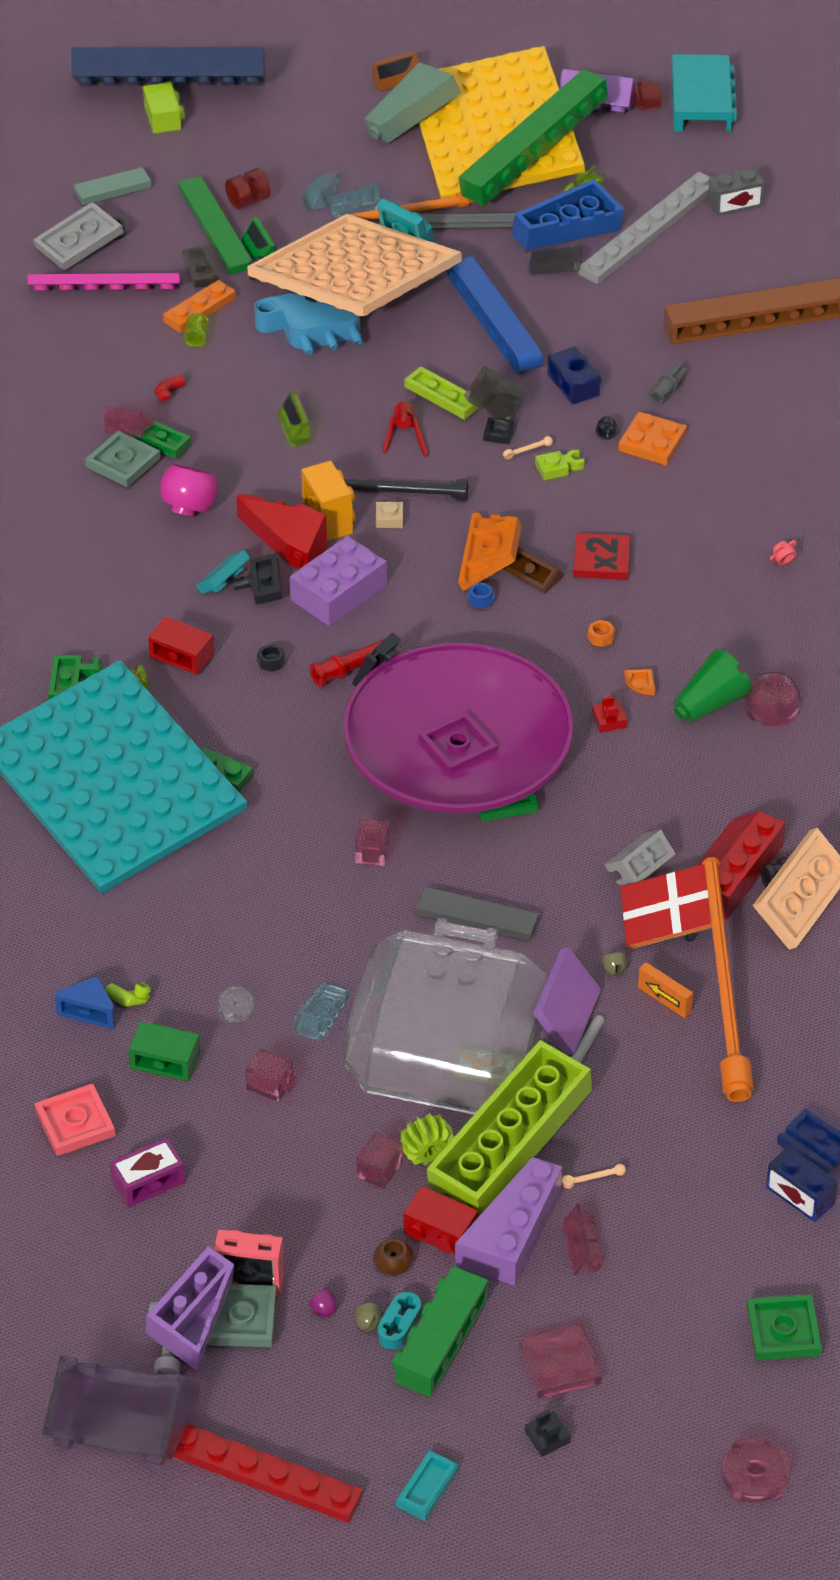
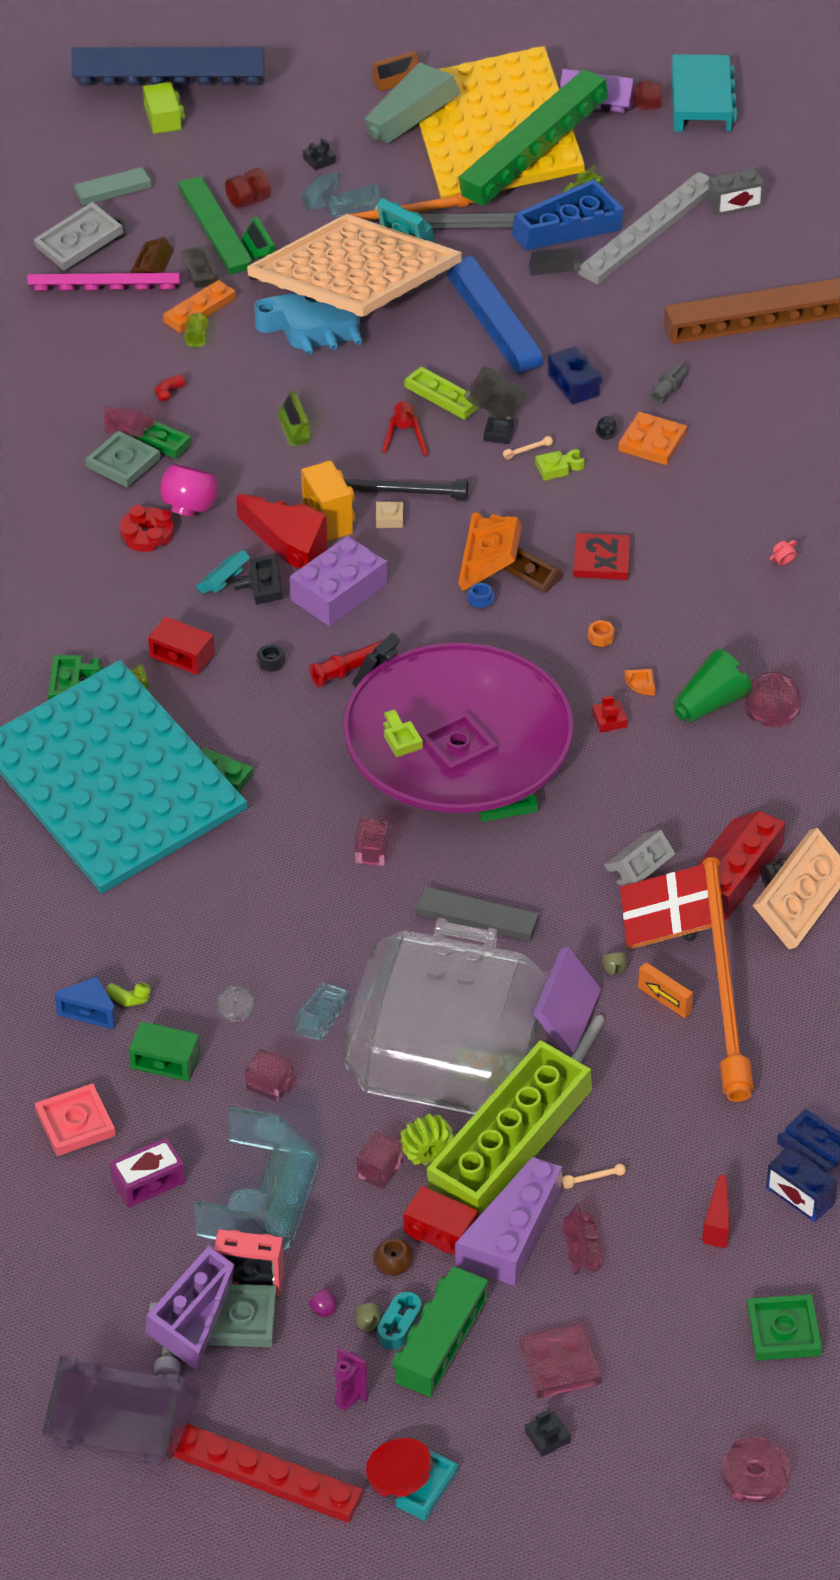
(139, 517): none -> red plate
(153, 256): none -> reddish brown slope
(284, 1188): none -> clear light blue windscreen
(319, 155): none -> black tile
(350, 1379): none -> magenta hinge
(399, 1467): none -> red tile
(401, 736): none -> lime plate
(716, 1223): none -> red slope

